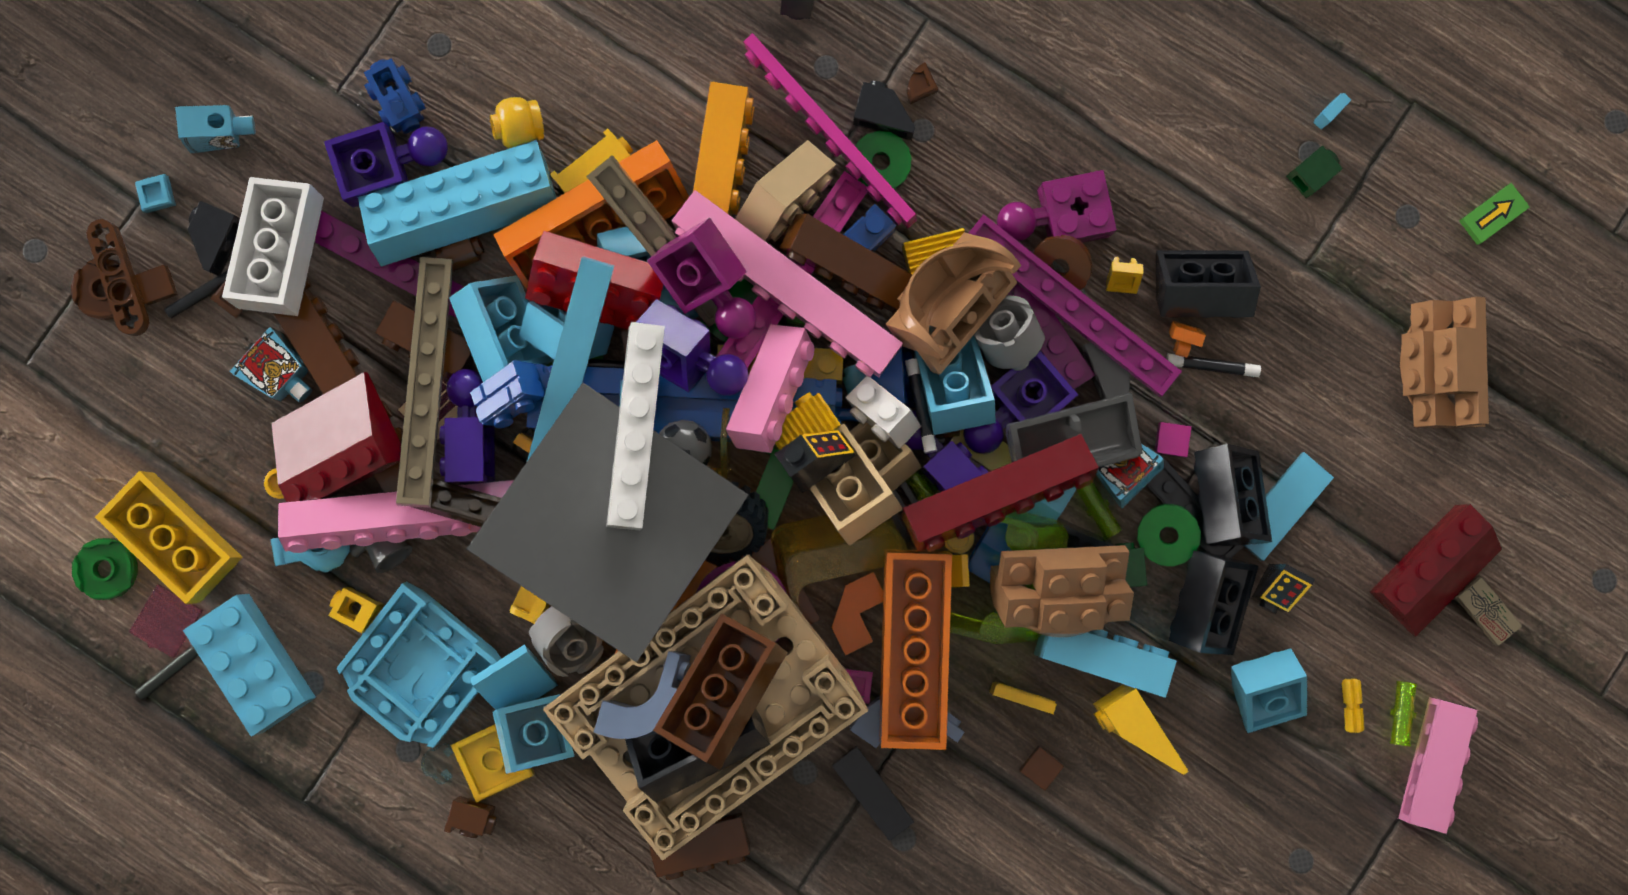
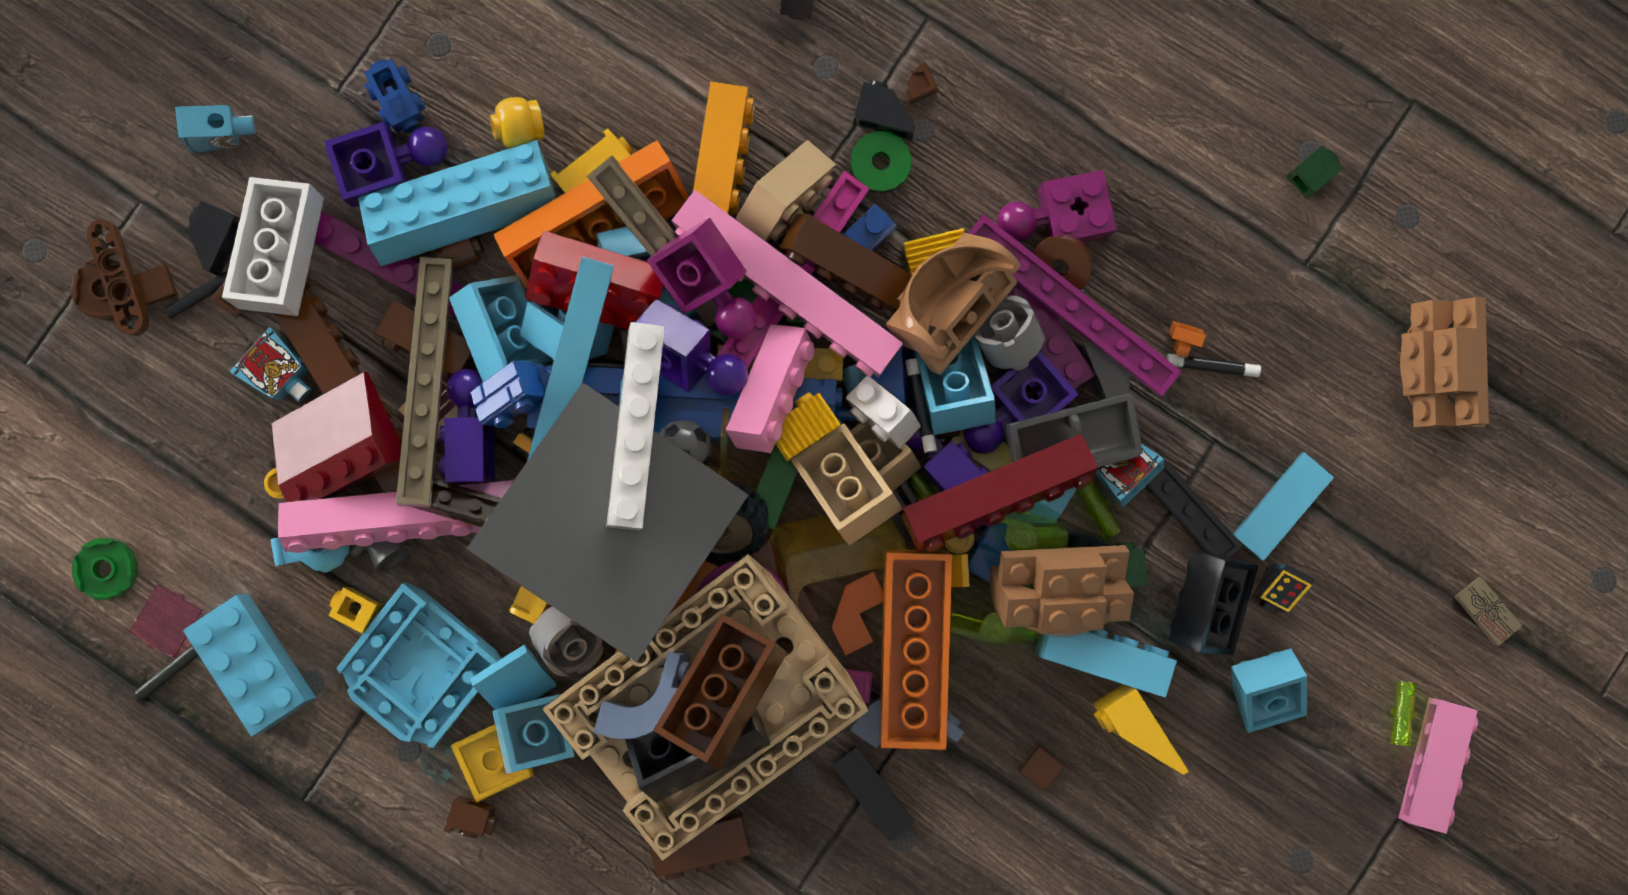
(155, 193): medium azure tile -> none
(168, 537): yellow brick -> none
(814, 457): black slope -> none
(837, 142): dark pink plate -> none
(1023, 697): yellow tile -> none
(1124, 276): yellow tile -> none
(1168, 553): green tile -> none
(1173, 439): dark pink tile -> none
(1206, 283): black slope -> none
(1232, 496): black slope -> none
(1331, 110): medium azure tile -> none
(1353, 698): yellow piece -> none
(1438, 568): dark red slope -> none
(1494, 213): bright green tile -> none

